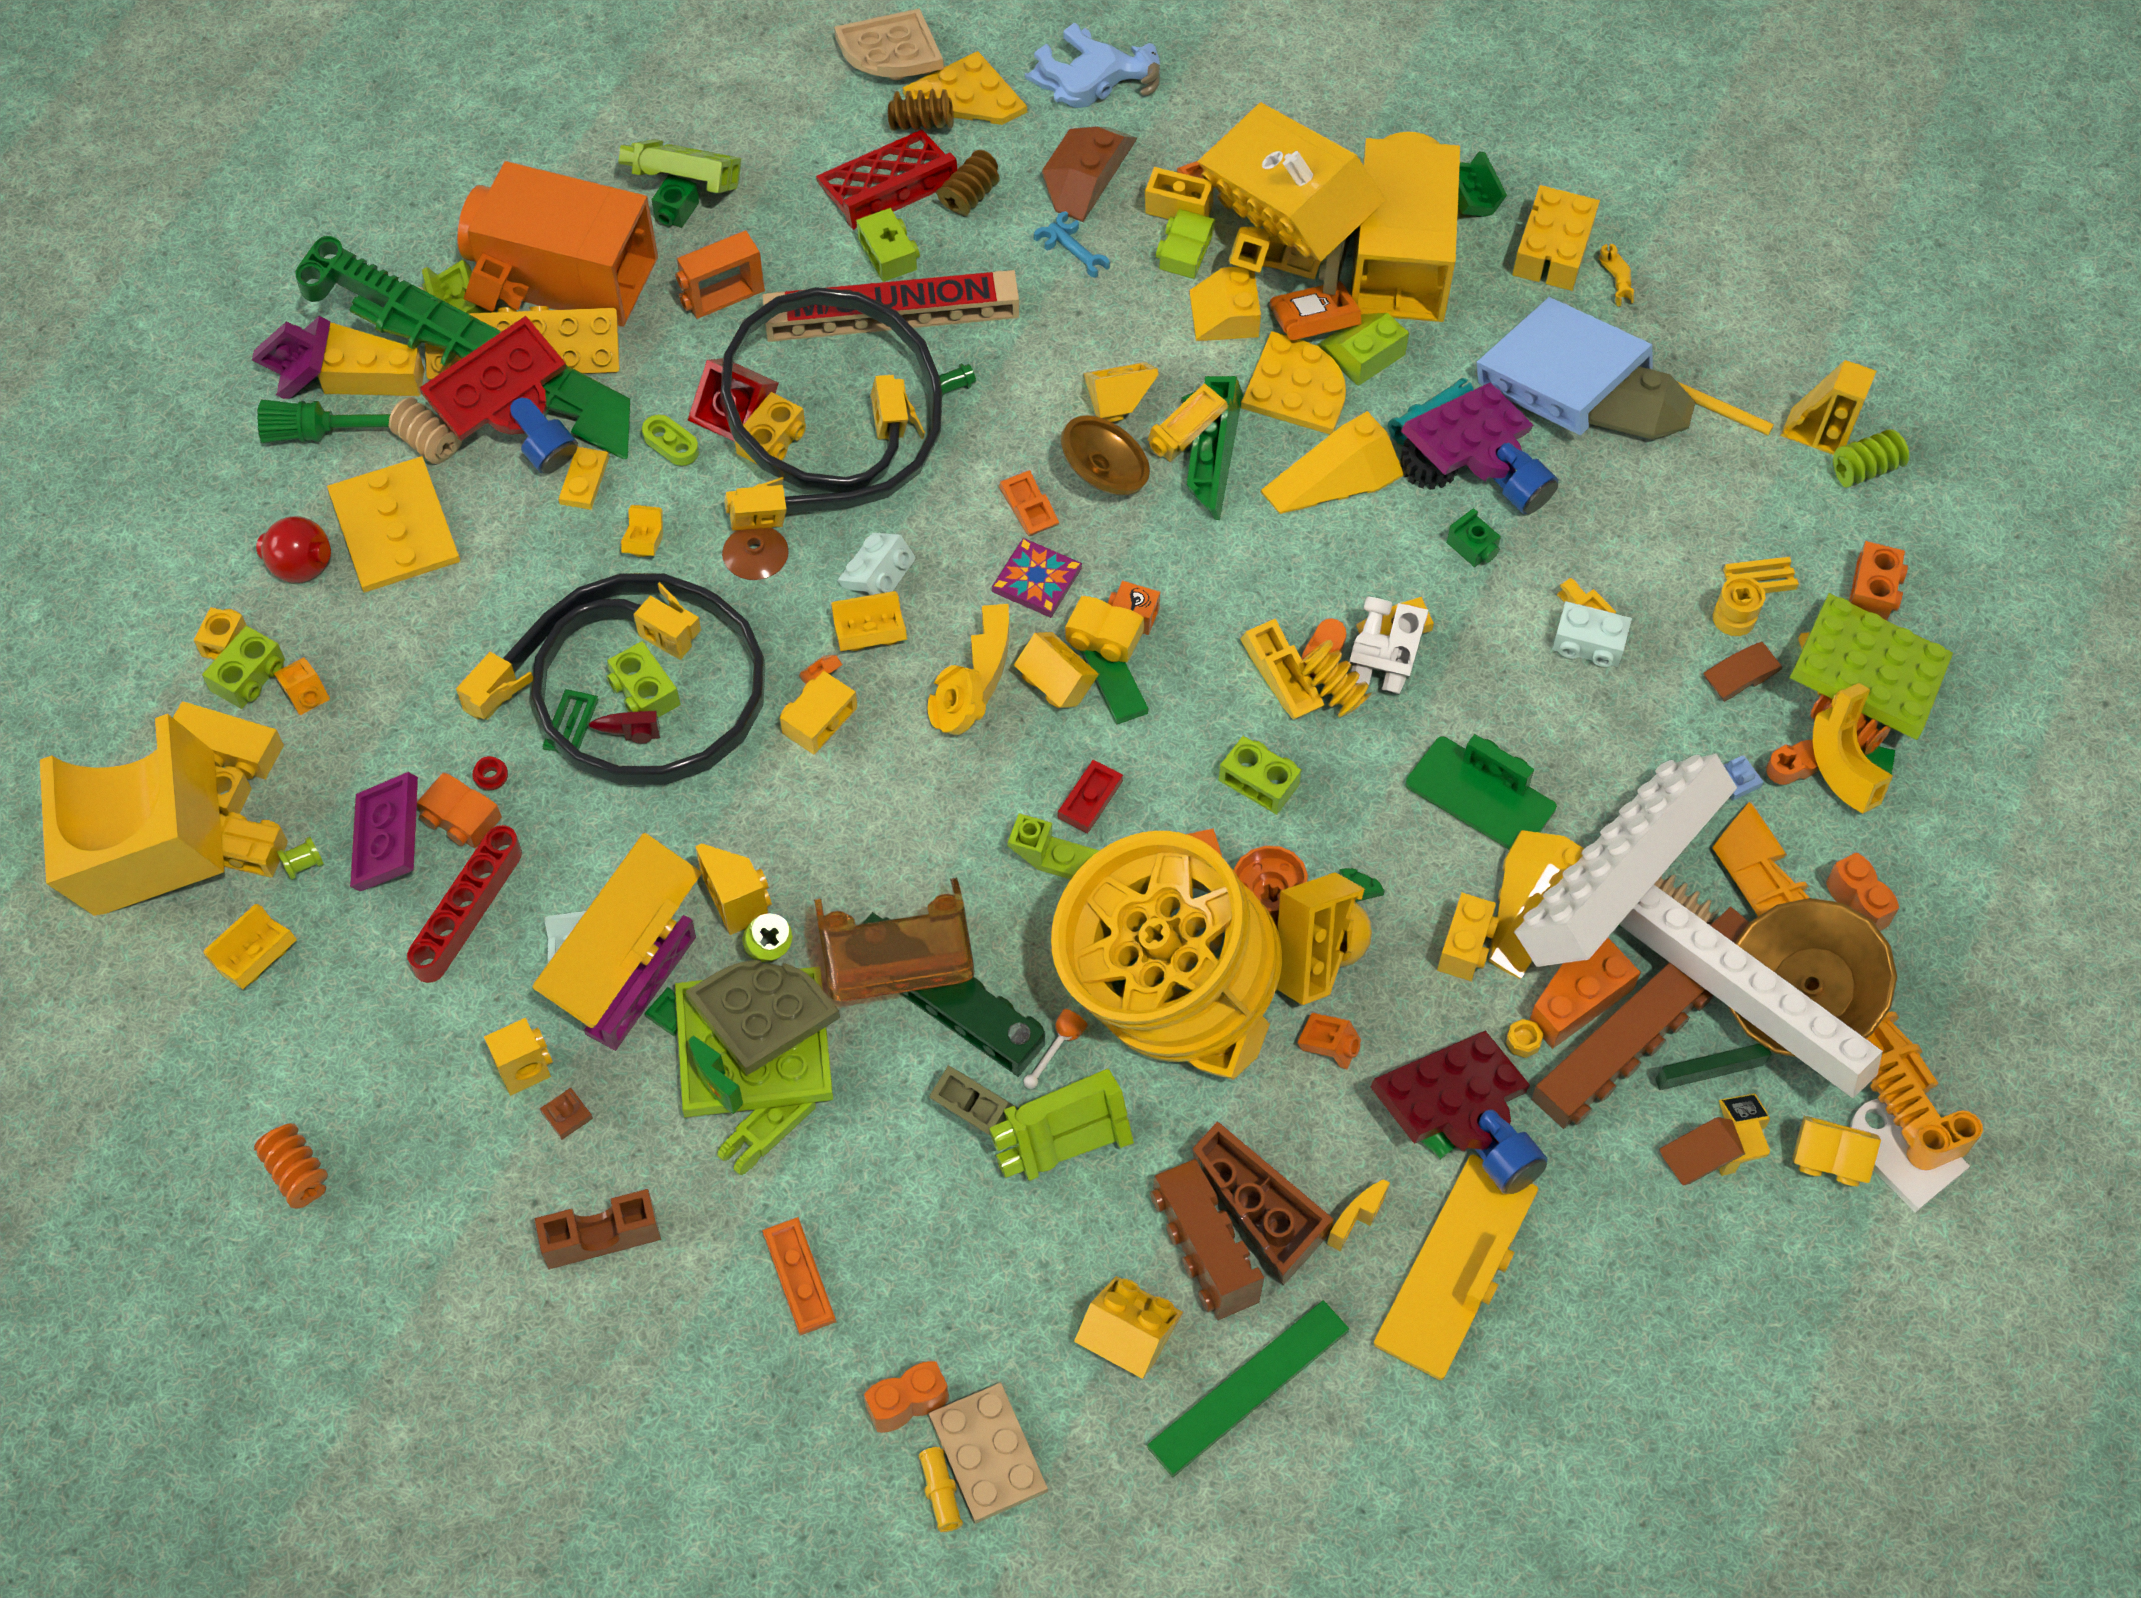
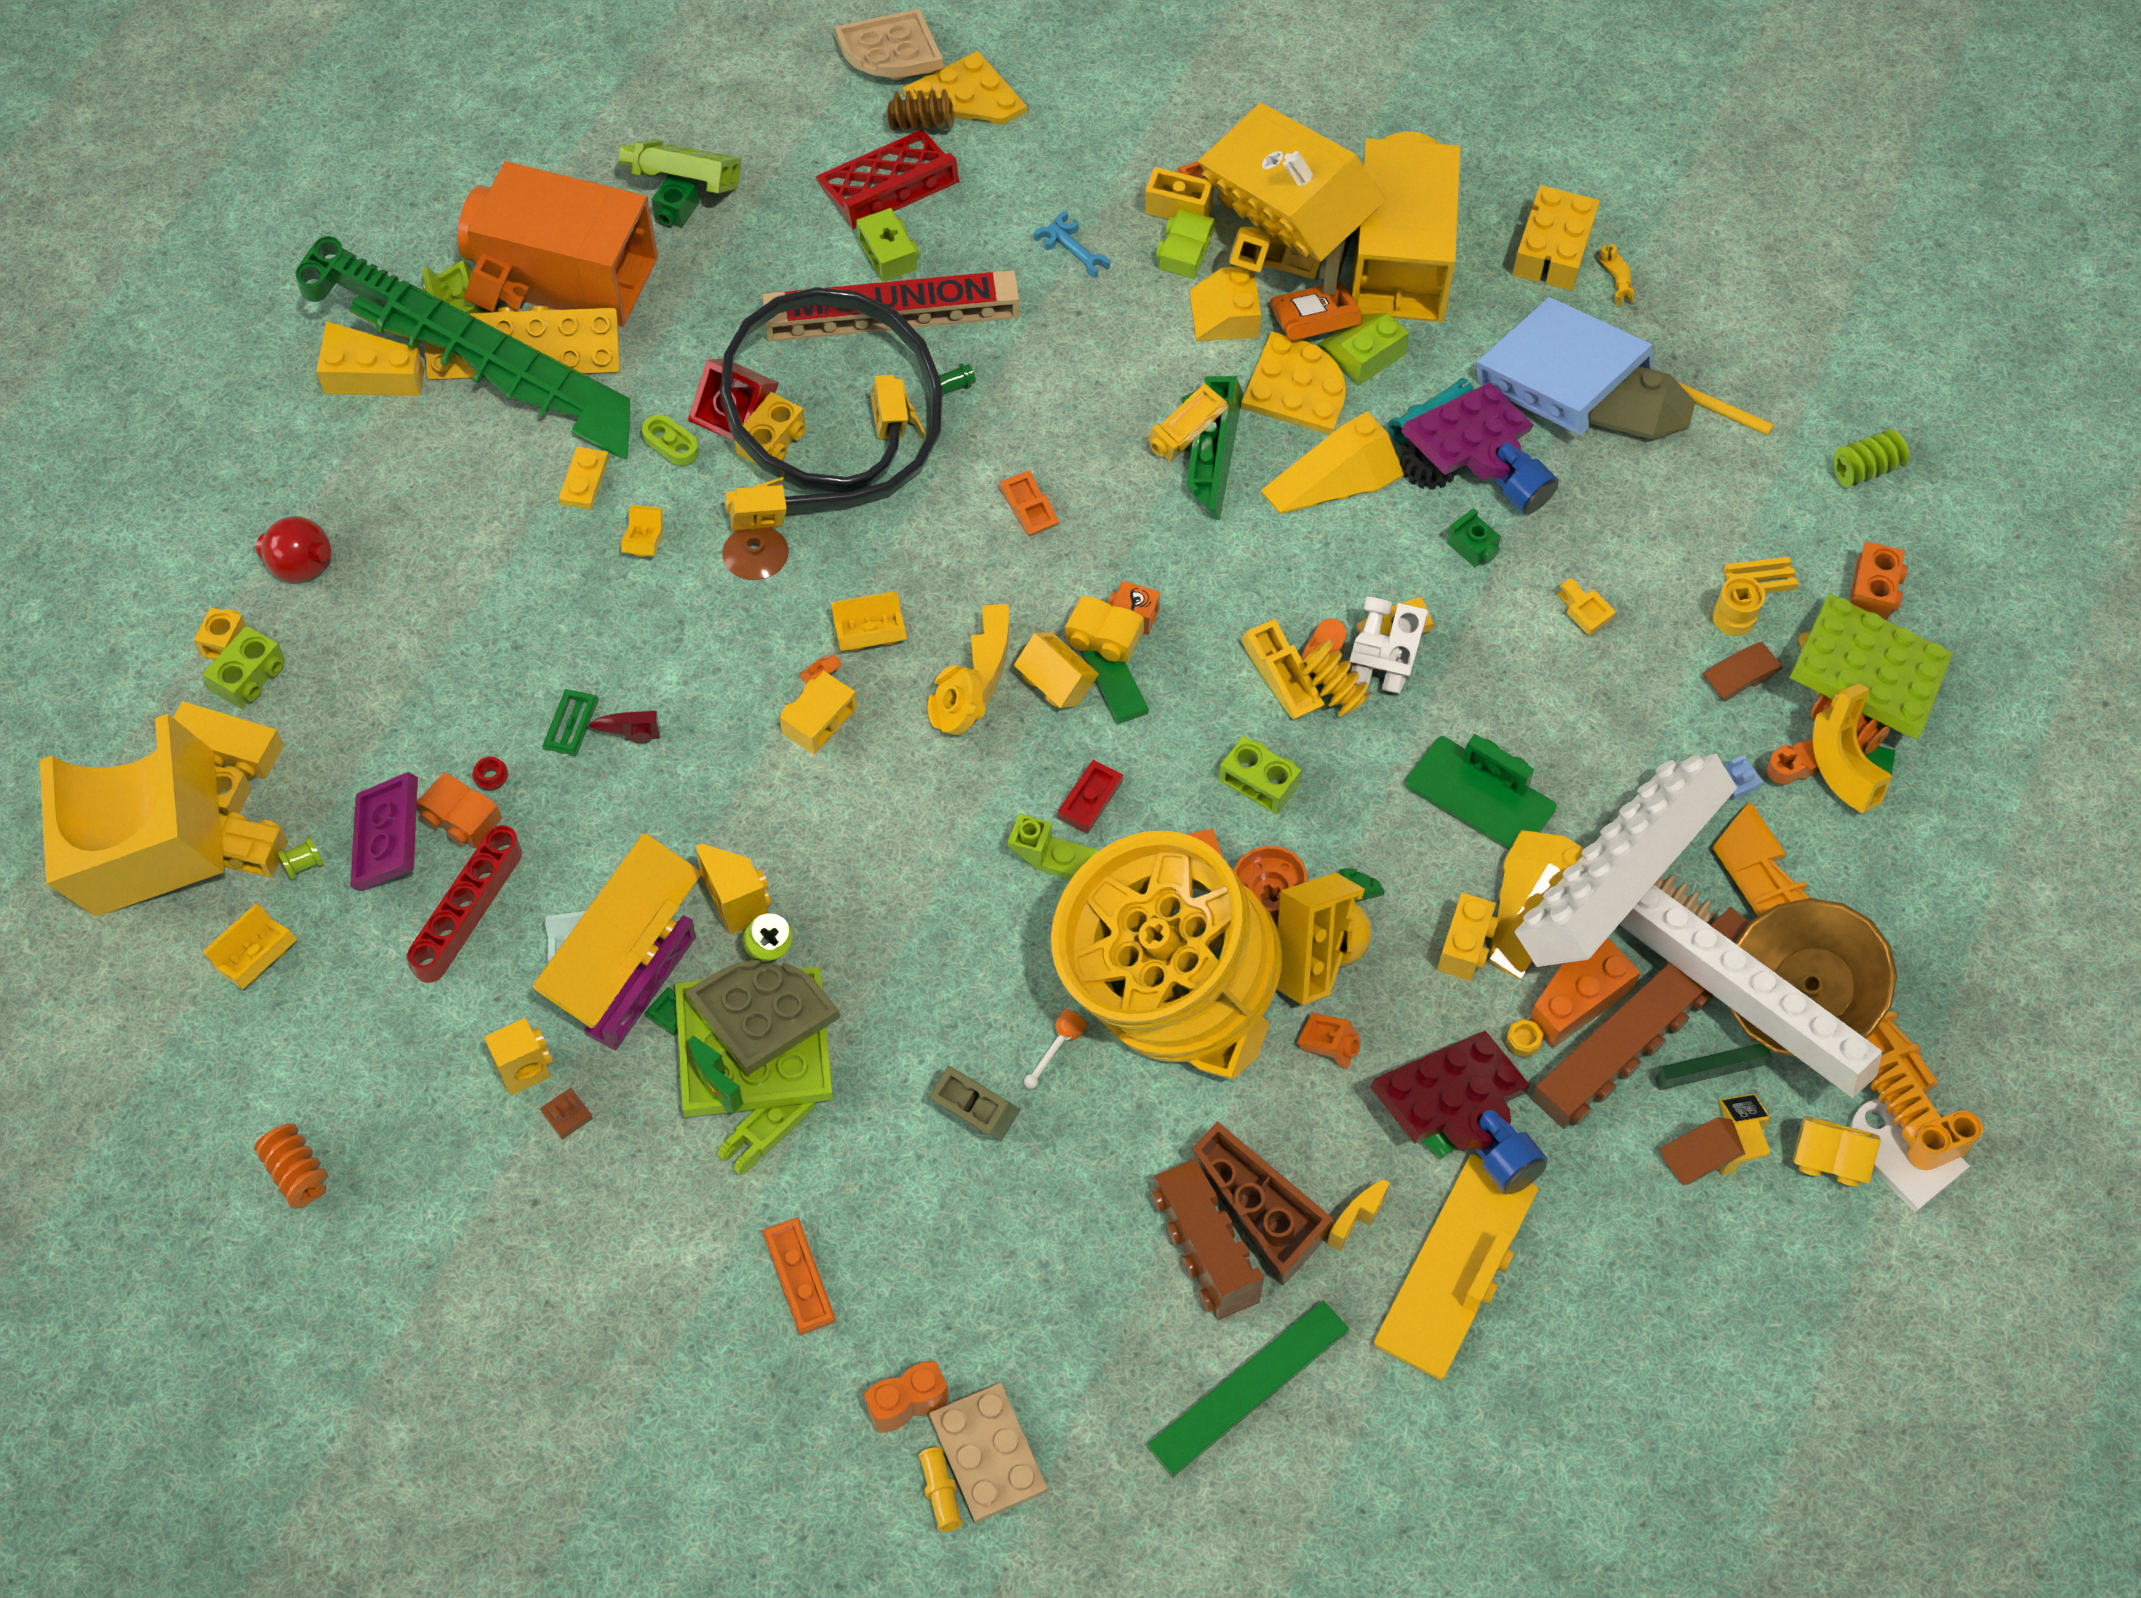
(294, 354): magenta bracket -> none
(302, 685): light orange bracket -> none
(307, 421): green piece -> none
(393, 524): yellow plate -> none
(423, 431): tan piece -> none
(504, 388): red plate -> none
(575, 1238): dark orange arch -> none
(648, 681): lime brick -> none
(662, 625): black piece -> none
(713, 260): orange window -> none
(878, 564): light aqua bracket -> none
(896, 952): clear orange windscreen -> none
(969, 183): pearl gold piece -> none
(981, 1019): dark green piece -> none
(1037, 577): tile -> none
(1062, 1126): lime hips -> none
(1084, 167): dark orange wedge -> none
(1094, 71): light blue animal -> none
(1105, 455): pearl gold dish -> none
(1119, 388): yellow slope -> none
(1128, 1326): yellow slope -> none
(1479, 187): green bracket -> none
(1591, 634): light aqua bracket -> none
(1830, 409): yellow wedge -> none
(1857, 886): orange brick -> none

